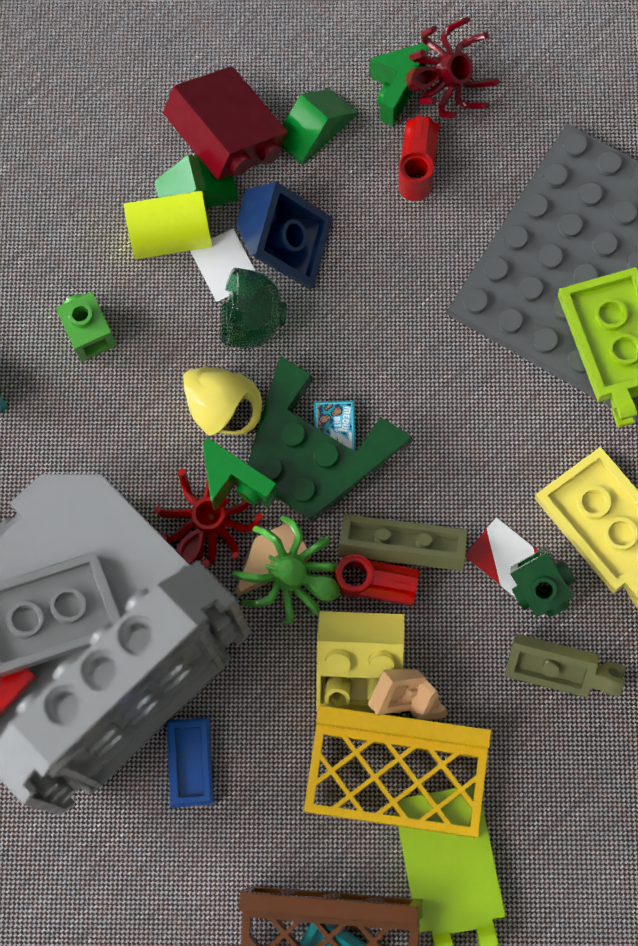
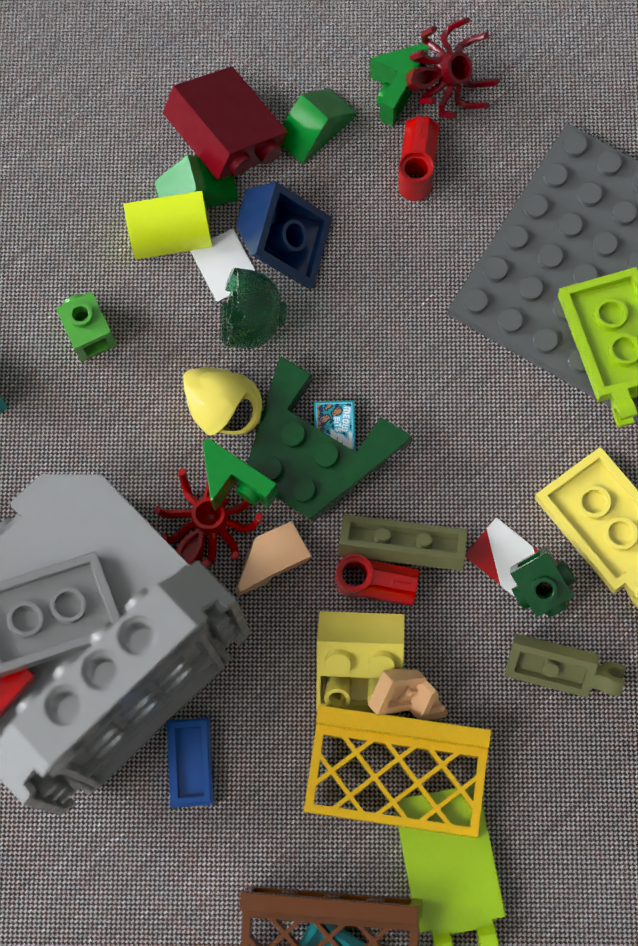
(290, 572): bright green animal -> none

